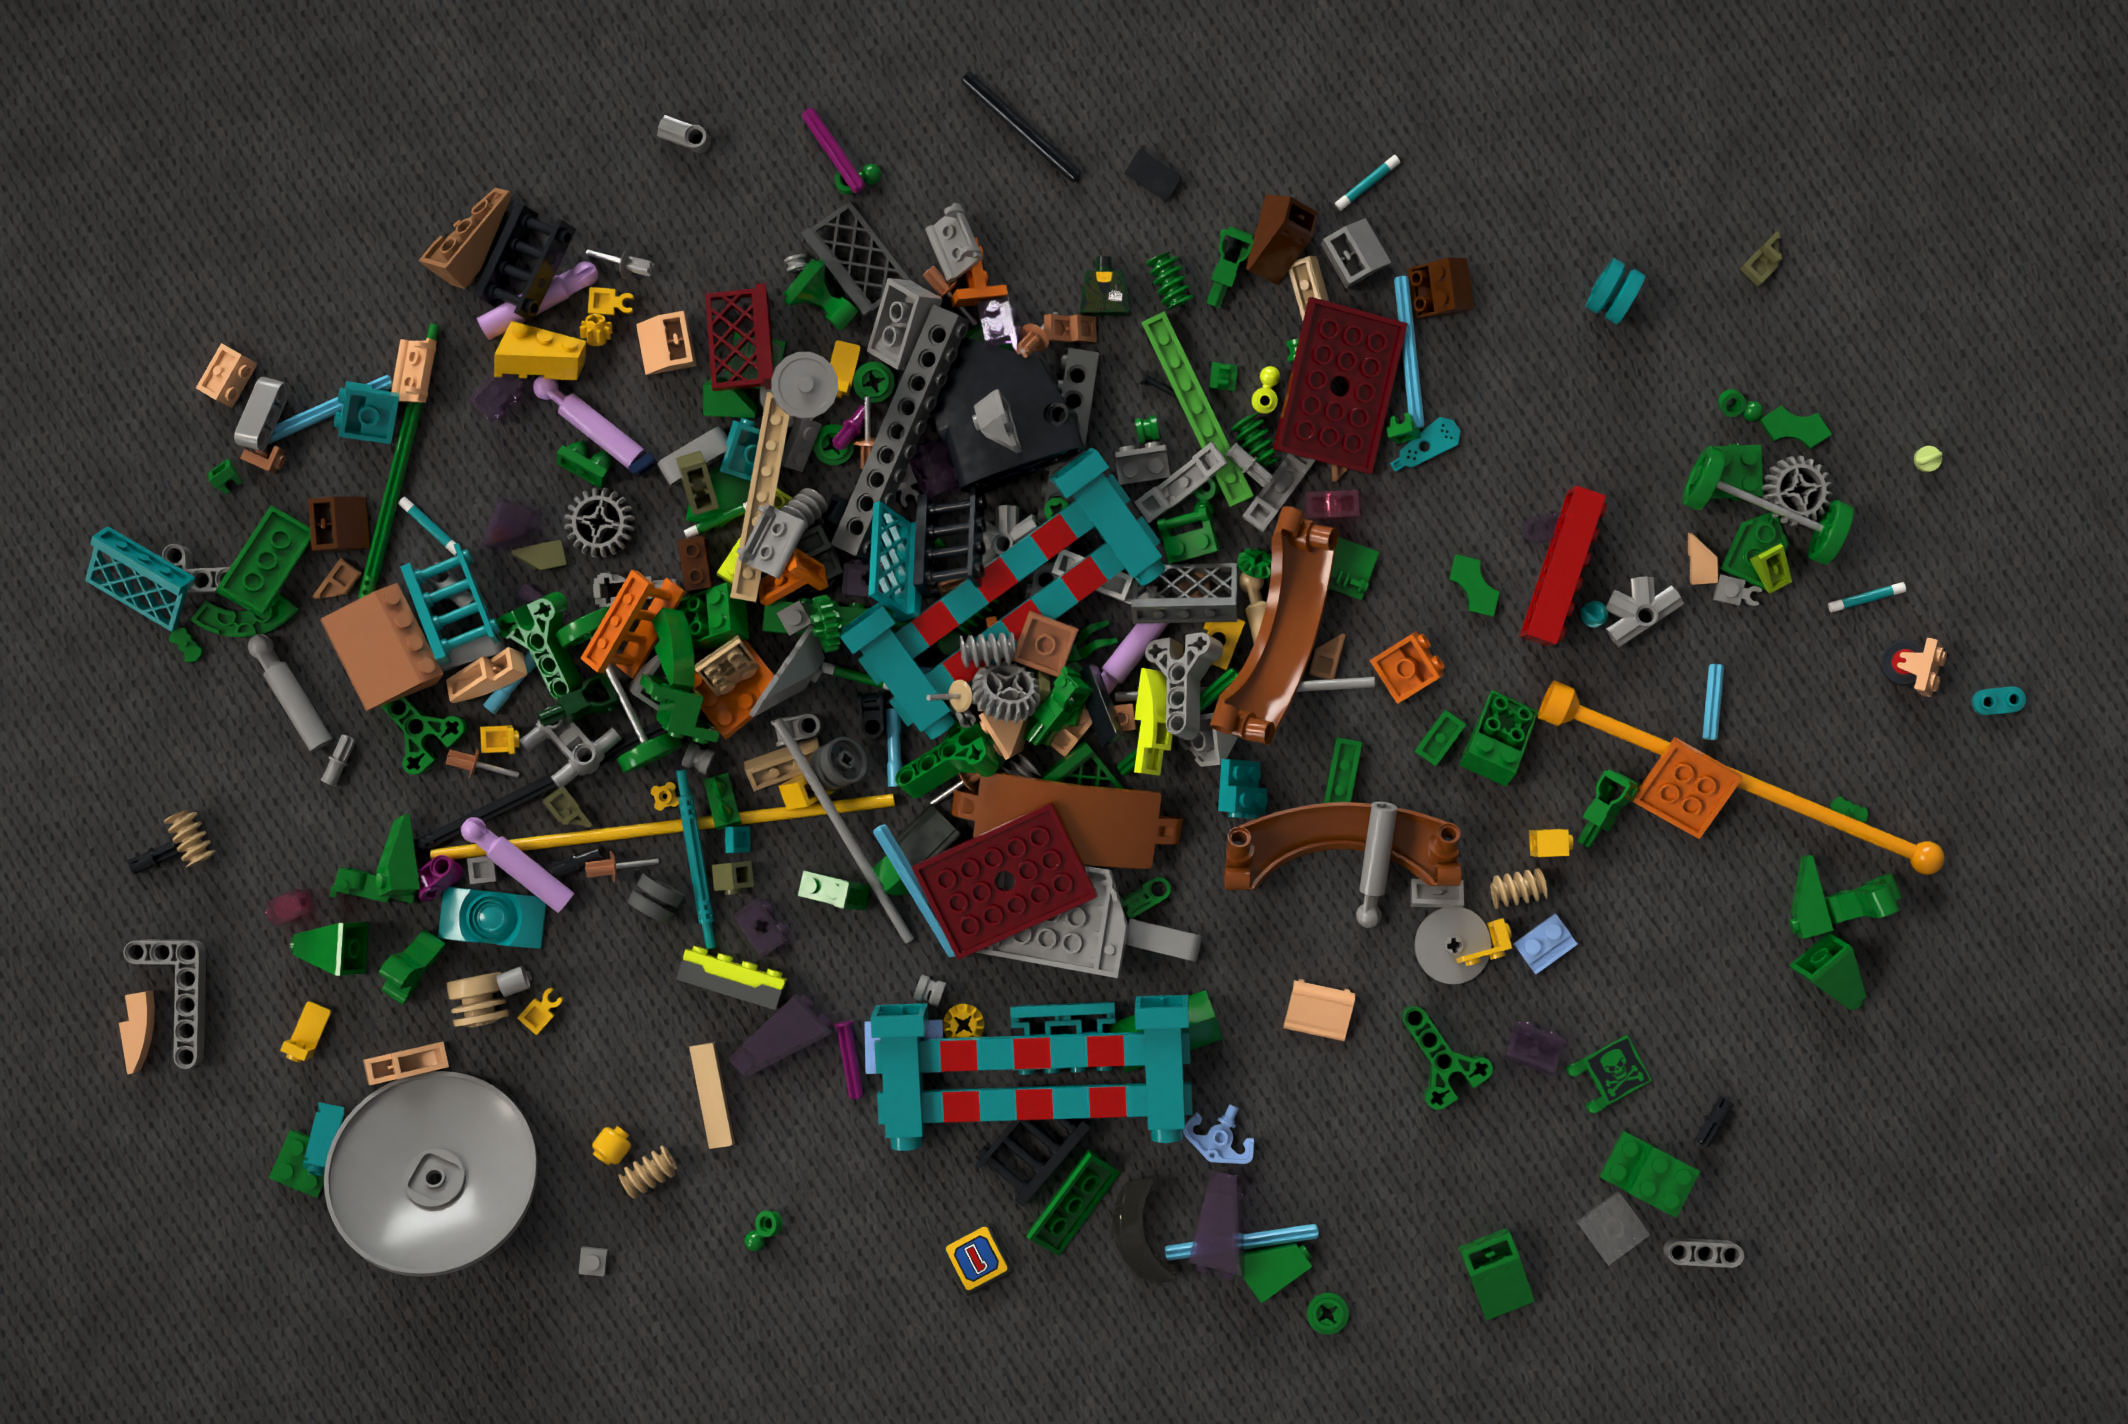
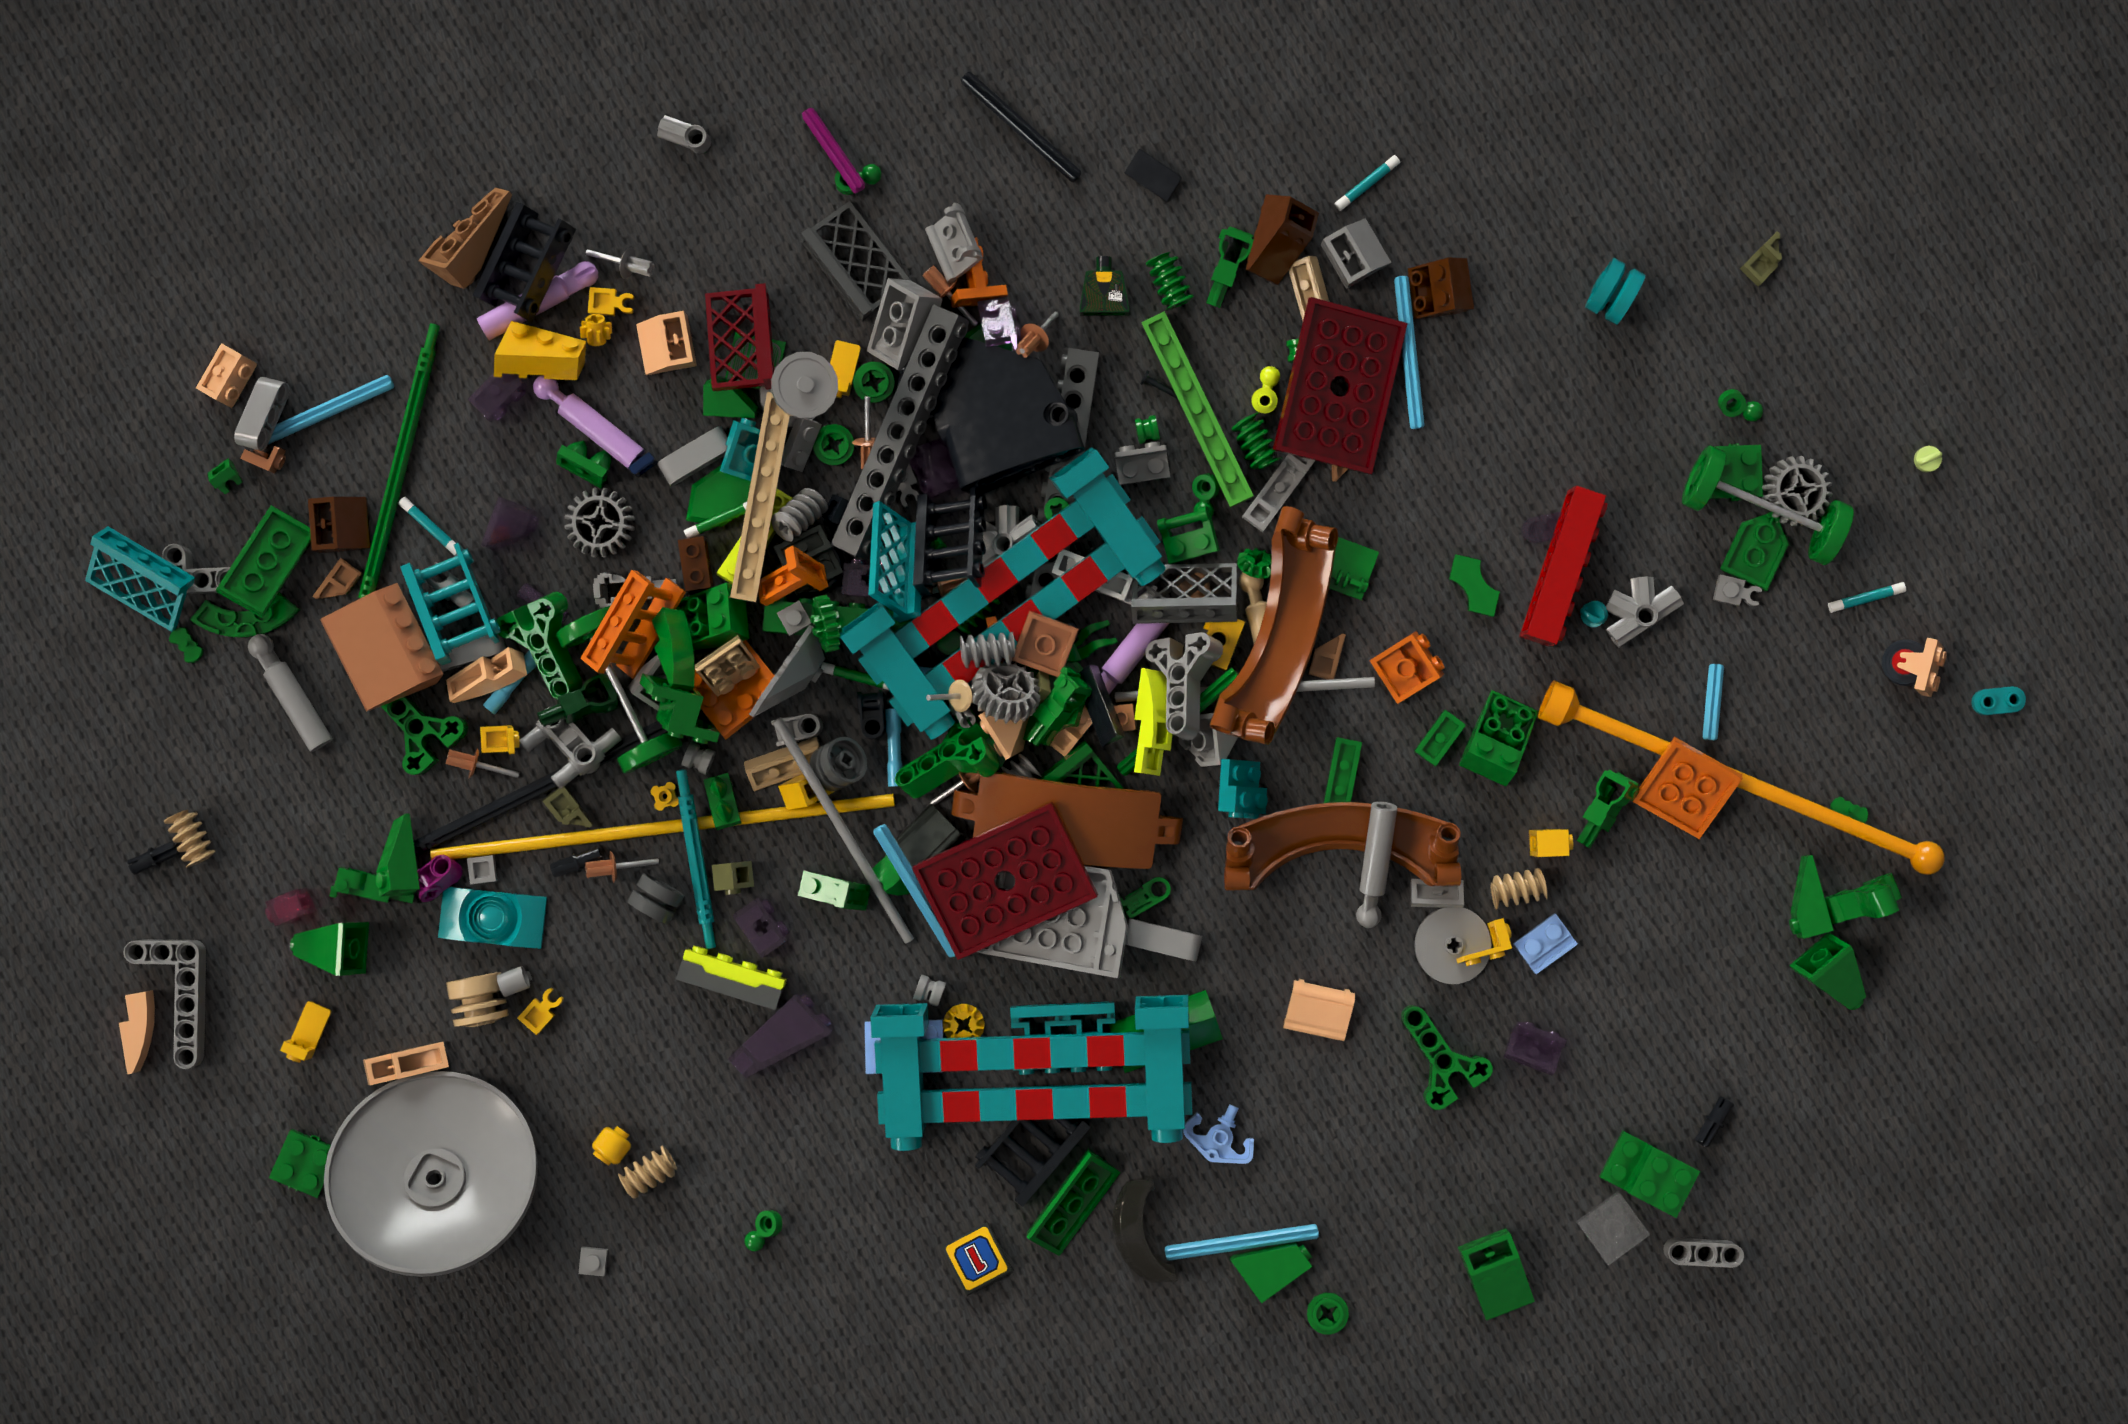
(323, 1131): teal window -> none
(338, 760): light grey axle -> none
(366, 413): teal plate -> none
(405, 968): green beam -> none
(413, 370): light nougat piece -> none
(517, 864): lavender piece -> none
(542, 556): olive slope -> none
(697, 482): olive brick -> none
(712, 1095): tan slope -> none
(737, 839): teal plate -> none
(772, 541): light grey piece -> none
(796, 263): light grey bush -> none
(812, 289): green piece -> none
(850, 429): magenta axle -> none
(850, 1059): magenta axle -> none
(996, 421): light grey slope -> none
(1070, 328): nougat slope -> none
(1181, 483): light grey slope -> none
(1220, 1229): clear purple slope -> none
(1223, 376): green tile -> none
(1249, 465): light grey axle -> none
(1331, 505): clear pink brick -> none
(1403, 432): green tile -> none
(1435, 439): teal piece -> none
(1614, 1070): flag -> none
(1702, 562): light nougat slope -> none
(1772, 568): lime slope -> none
(1783, 424): green tile -> none

